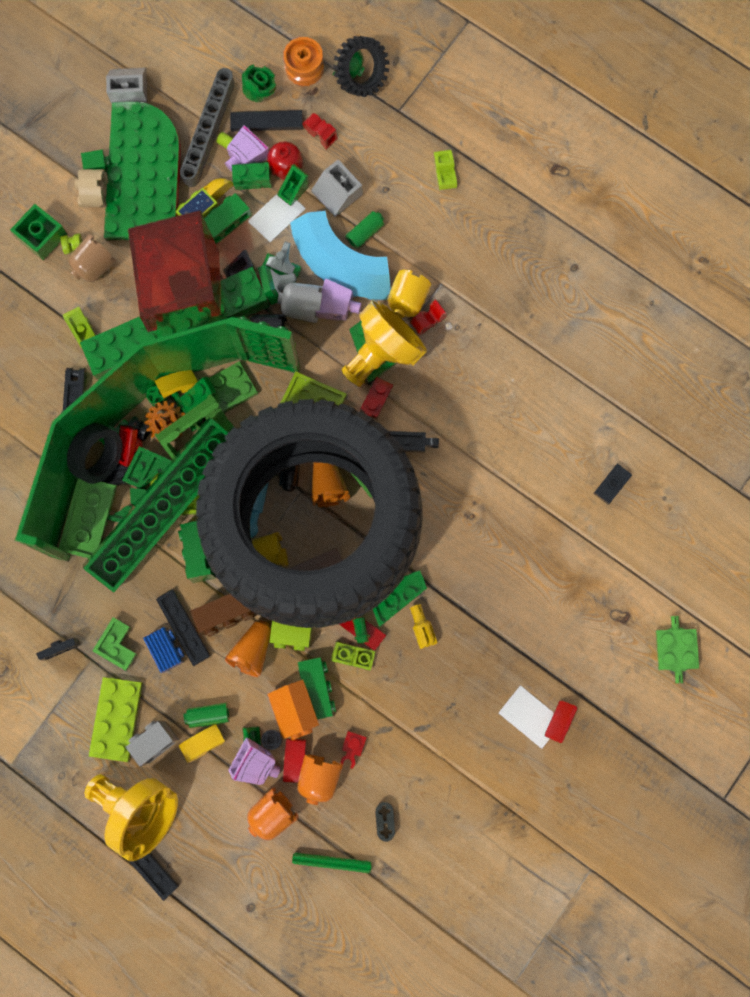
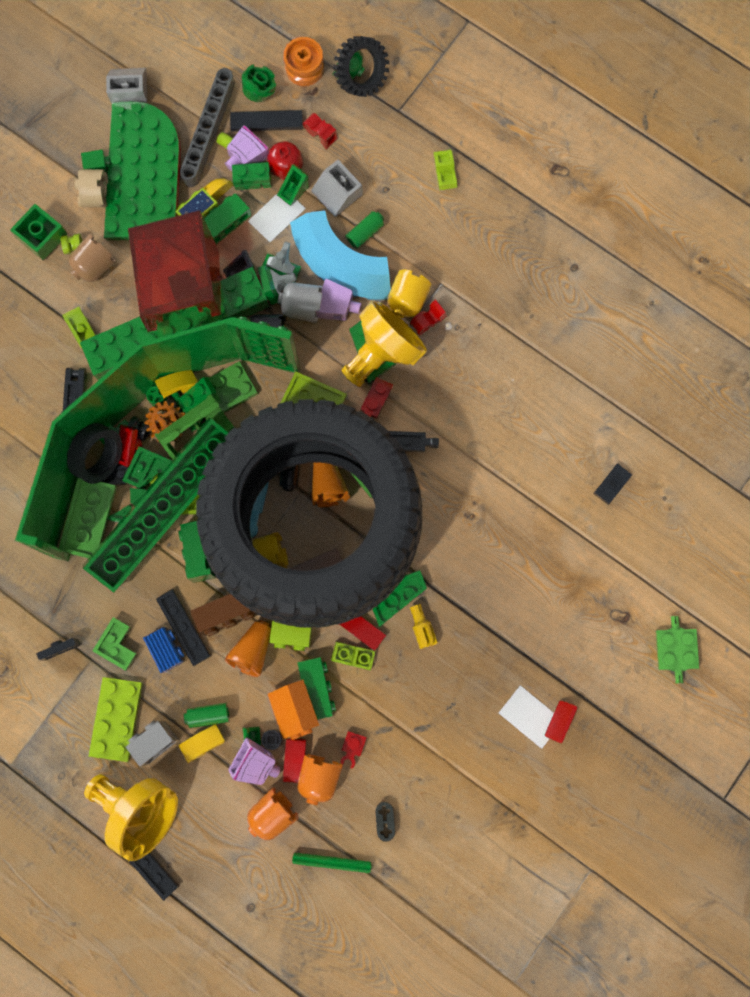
(360, 630): green pin -> none

